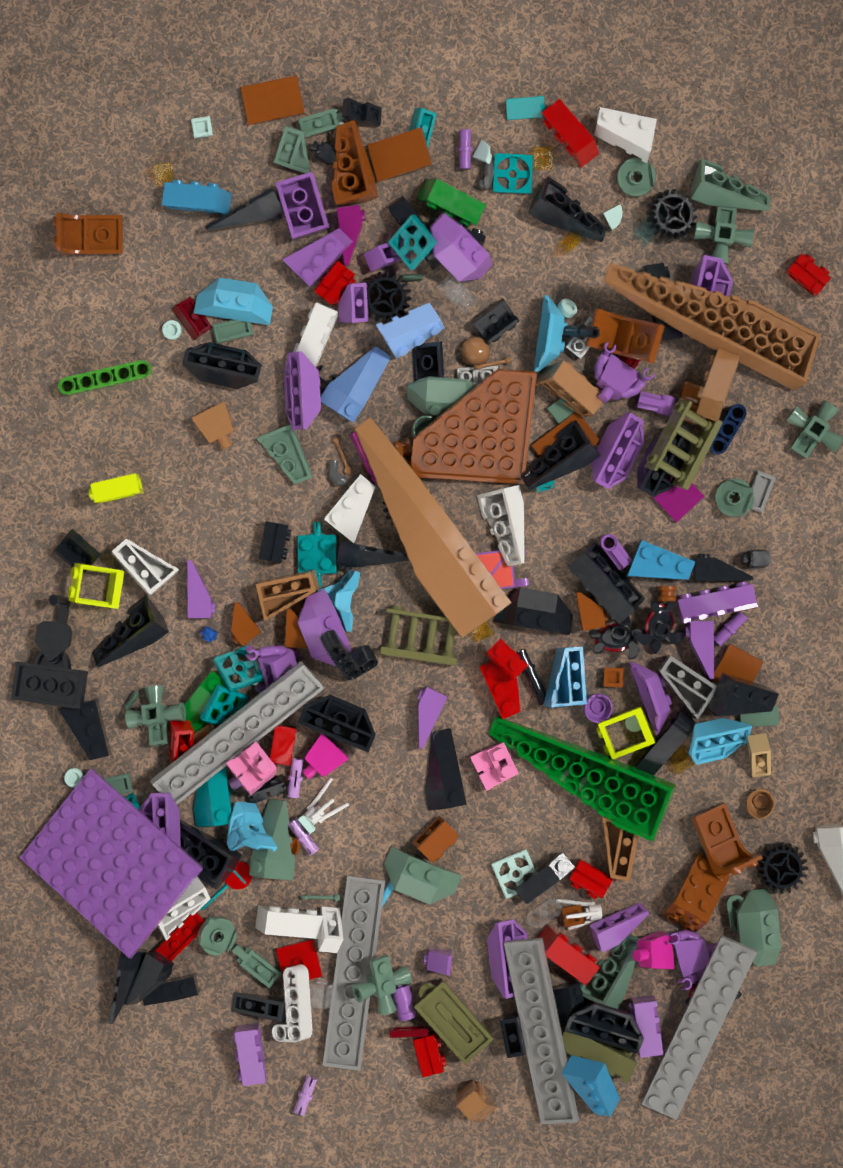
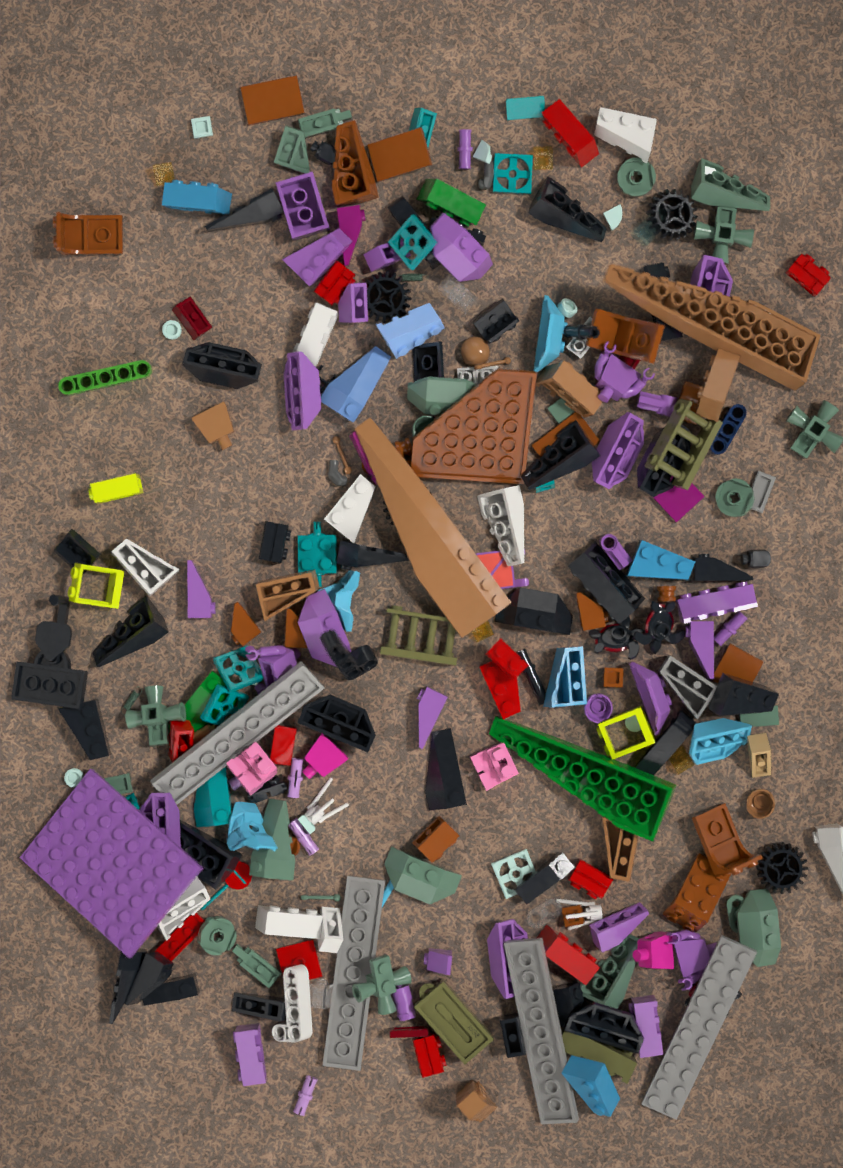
(208, 634): blue plate -> none
(232, 330): sand green tile -> none
(234, 301): medium azure wedge -> none
(288, 453): sand green wing -> none
(362, 113): black slope -> none
(569, 242): clear yellow slope -> none

